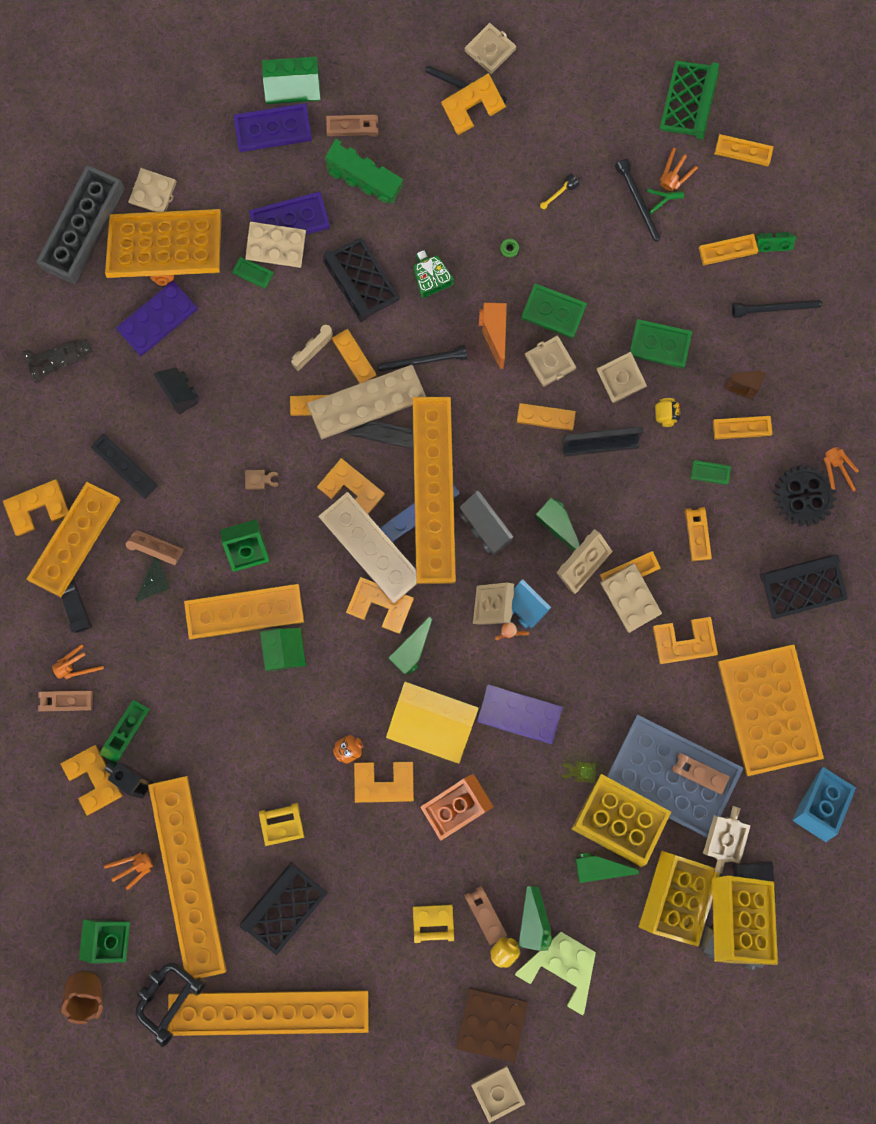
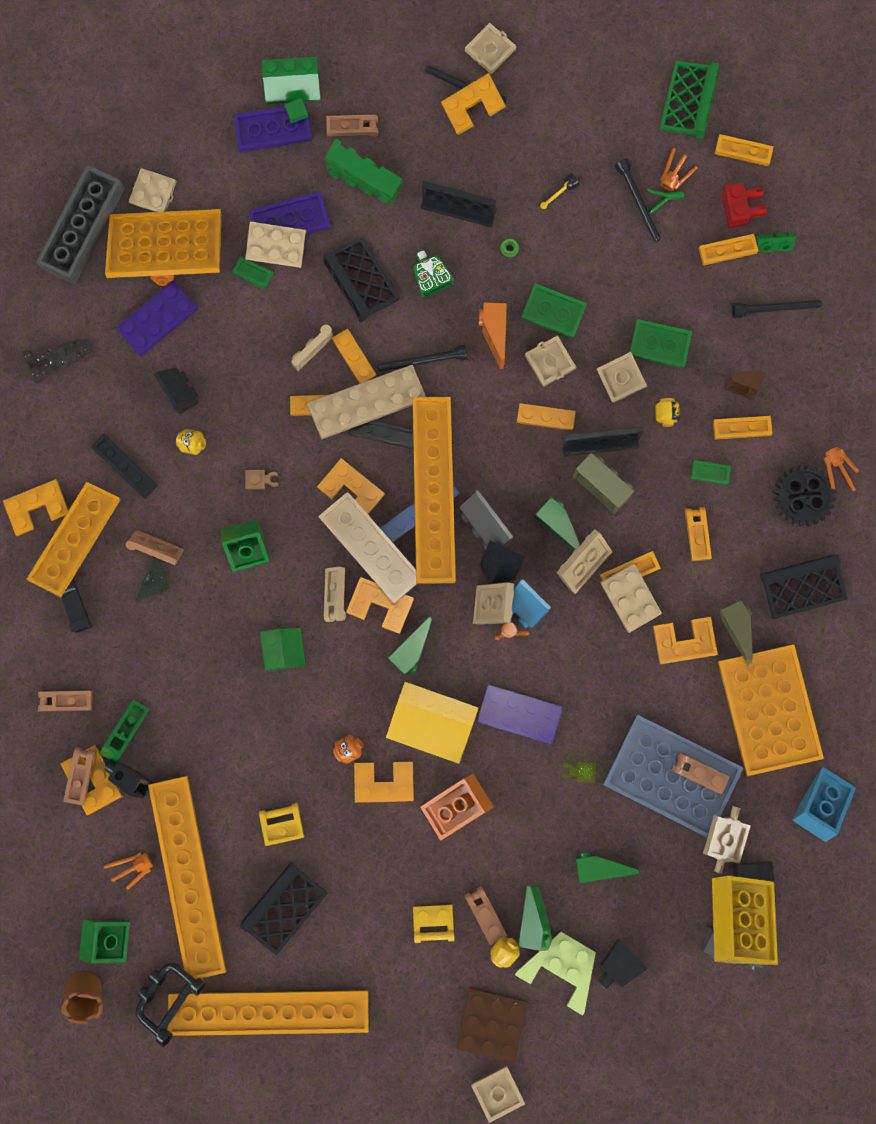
(63, 667): orange plant -> none
(79, 776): none -> nougat plate
(190, 441): none -> yellow head
(244, 611): light orange plate -> none
(296, 110): none -> green tile
(334, 594): none -> tan plate
(458, 204): none -> black fence
(500, 563): none -> black slope
(603, 483): none -> olive brick
(620, 965): none -> black torso
(621, 820): yellow slope -> none
(679, 899): yellow slope -> none
(736, 205): none -> red brick
(738, 624): none -> olive slope

